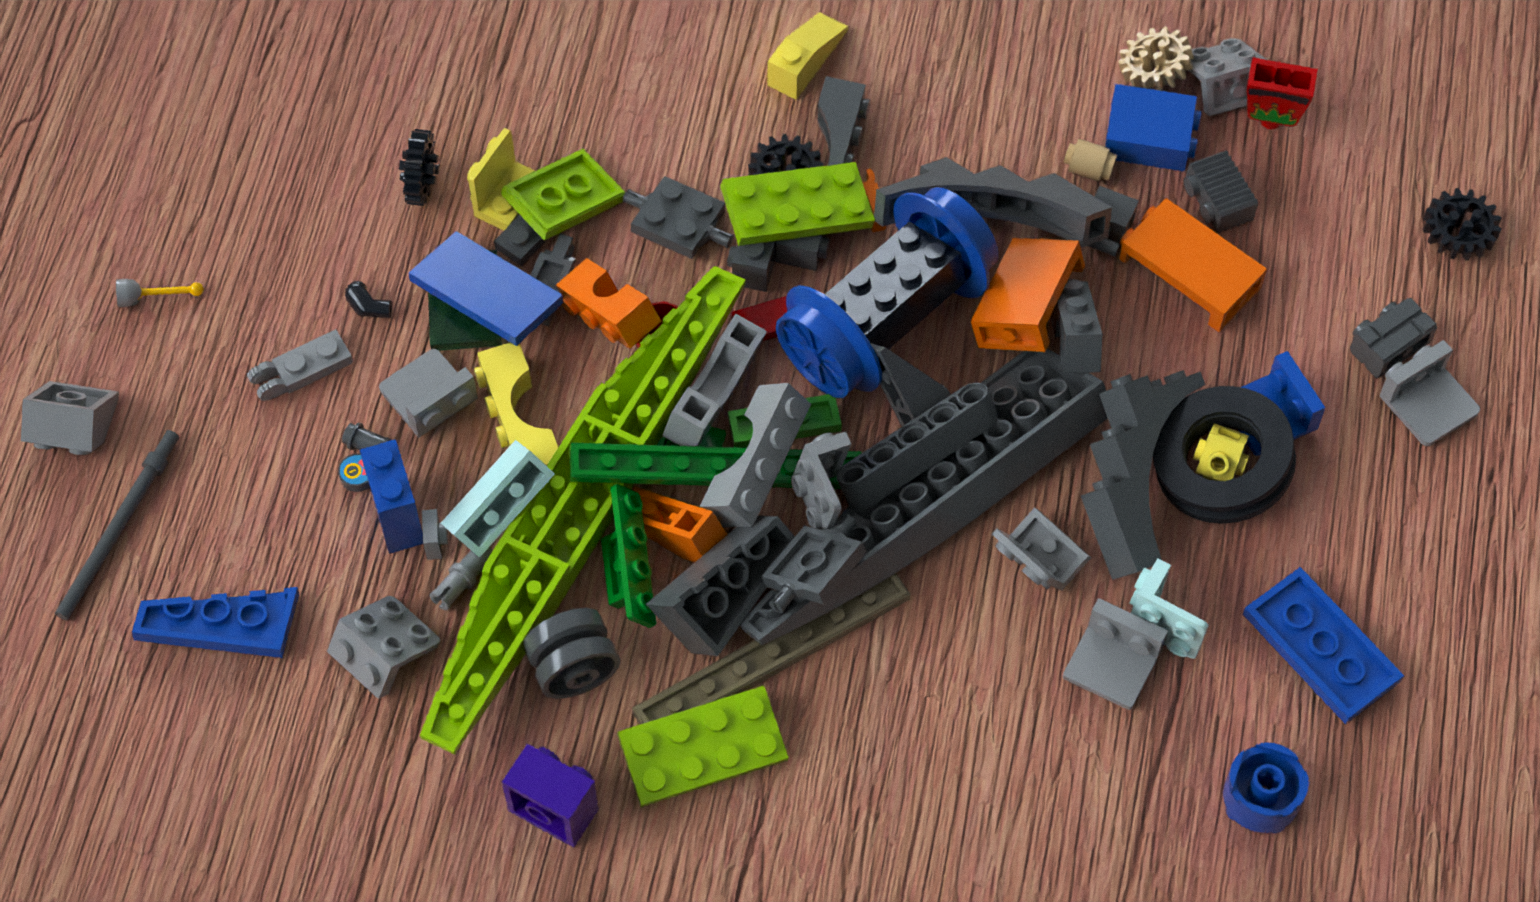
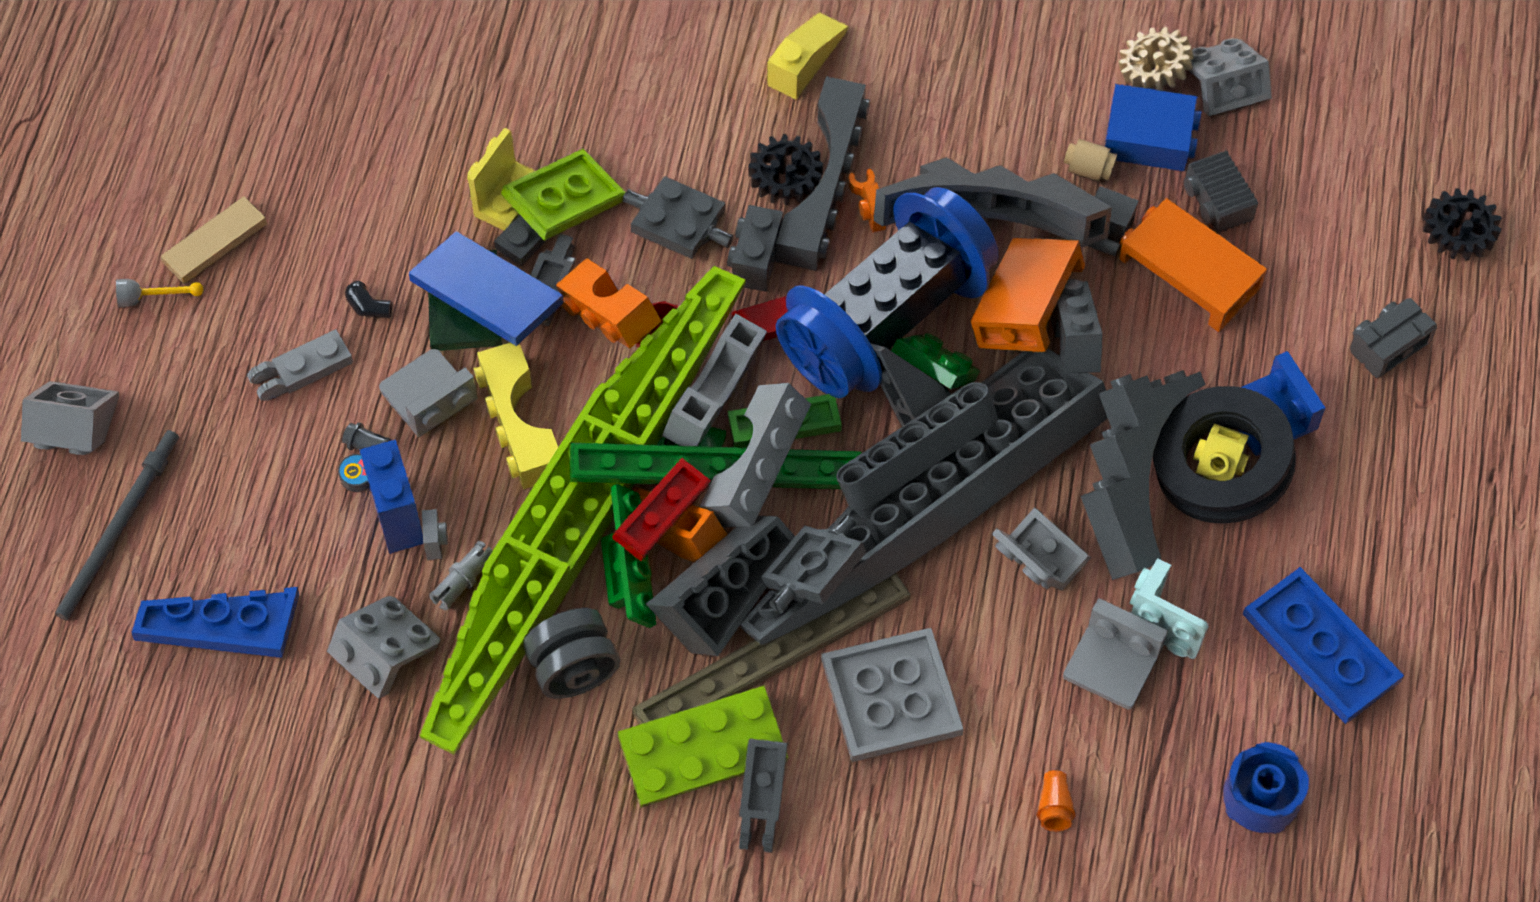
(213, 240): none -> tan tile
(419, 167): black gear -> none
(497, 498): light aqua brick -> none
(551, 794): dark purple brick -> none
(661, 509): none -> red tile
(762, 789): none -> dark grey hinge
(797, 203): lime plate -> none
(811, 477): light grey bracket -> none
(891, 694): none -> light grey plate
(936, 361): none -> green plate
(1055, 803): none -> orange cone
(1279, 92): red torso -> none
(1428, 395): light grey bracket -> none

